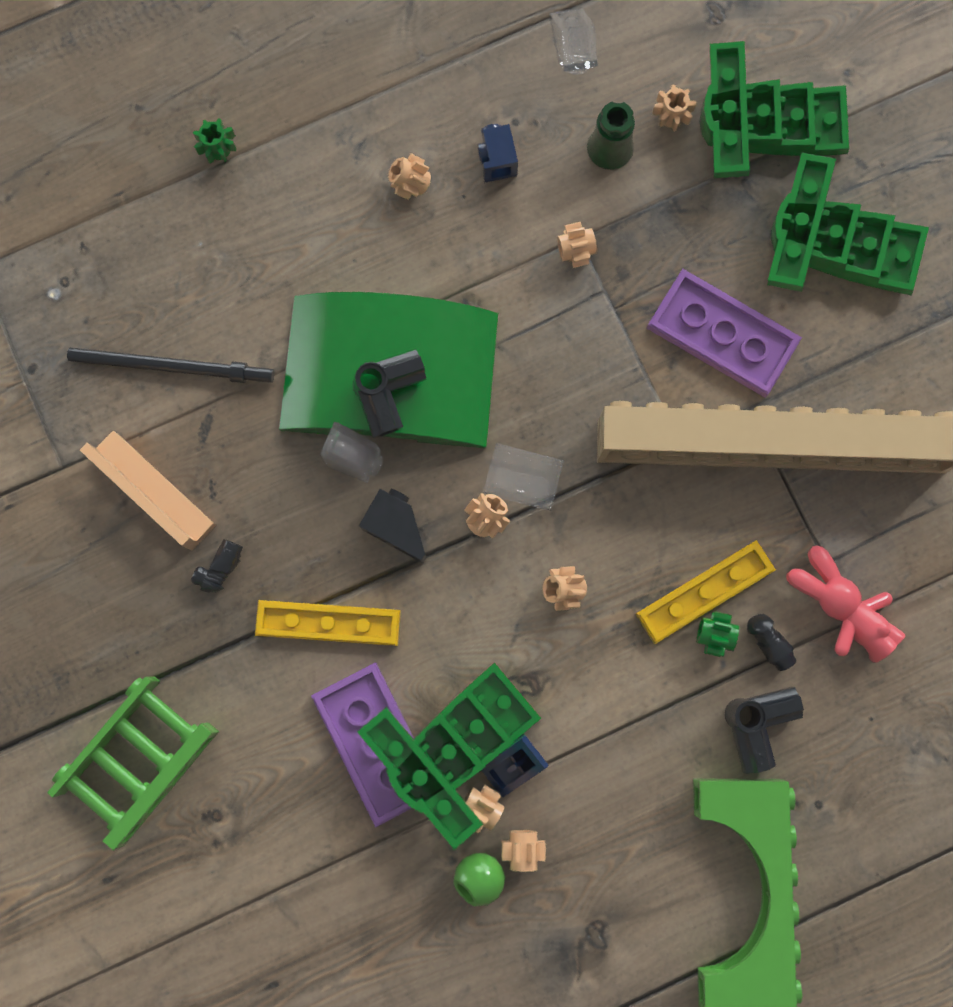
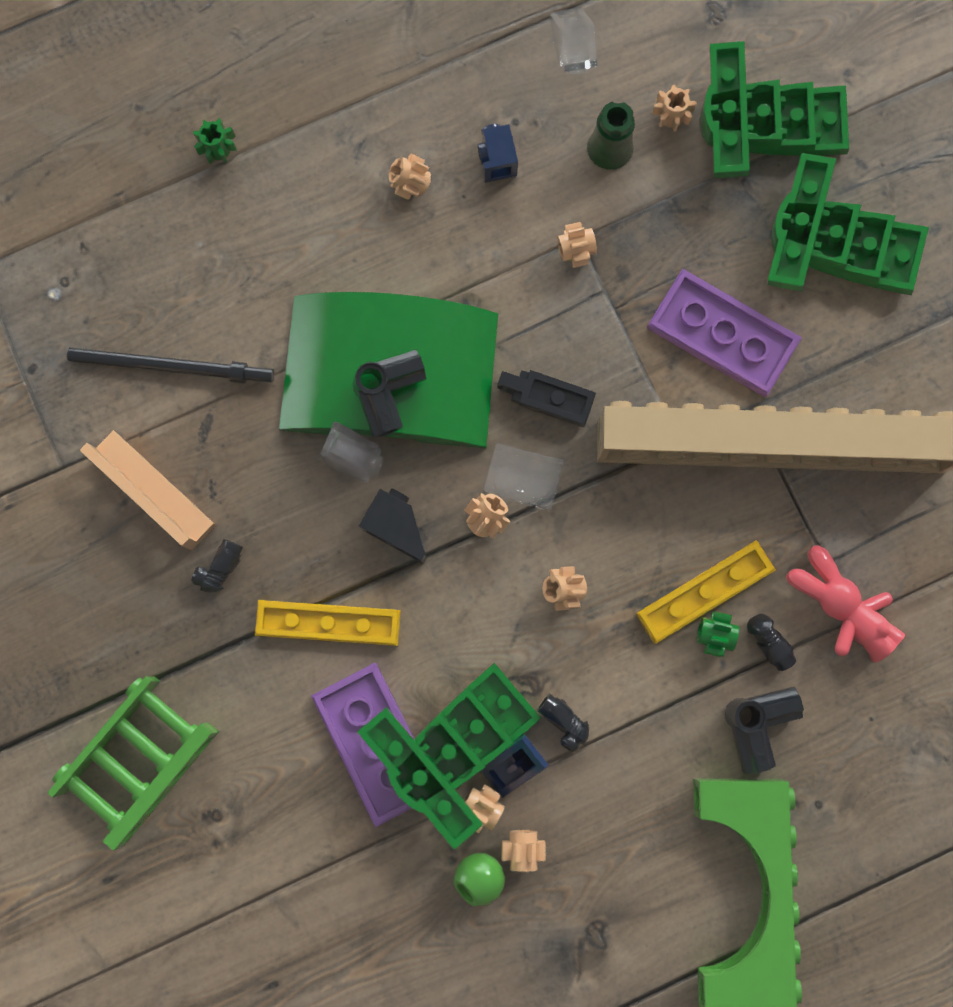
(548, 396): none -> black hinge
(563, 718): none -> black arm

